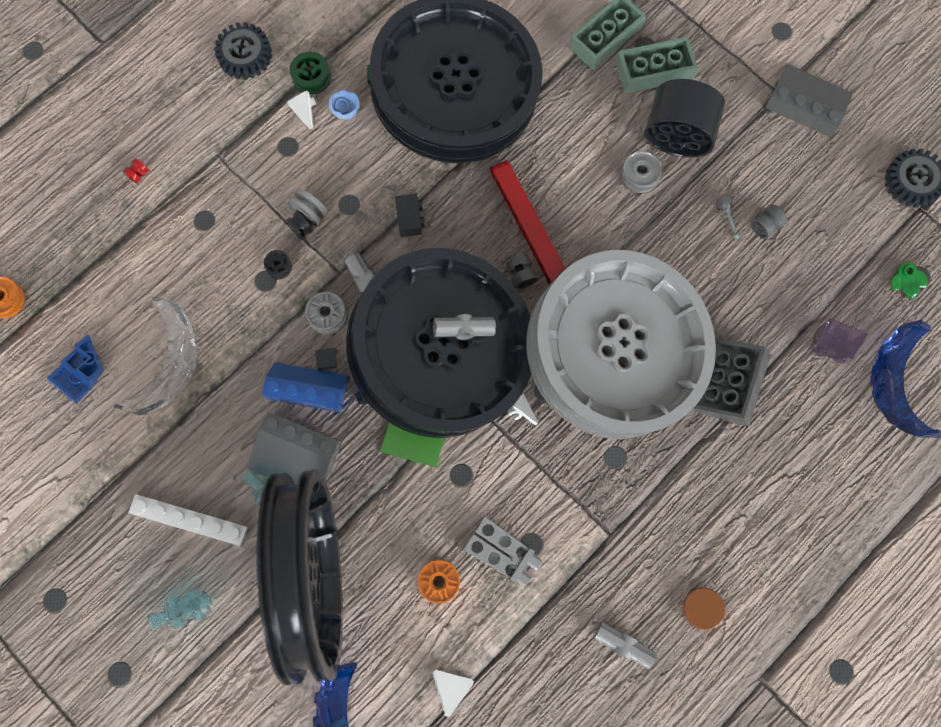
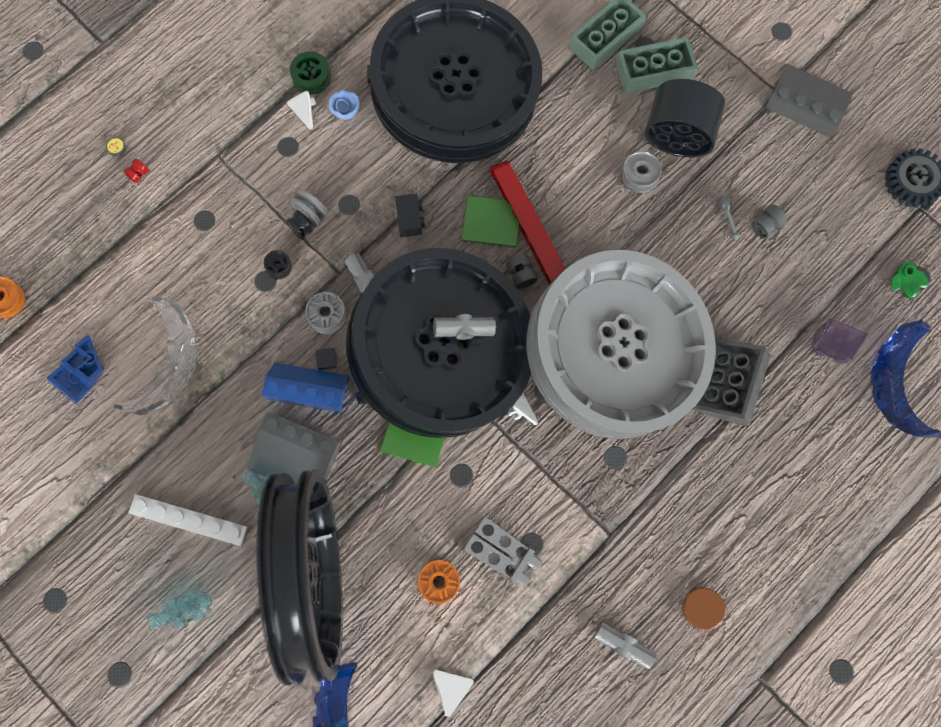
(116, 147): none -> tile
(232, 45): wheel -> none
(490, 222): none -> bright green piece

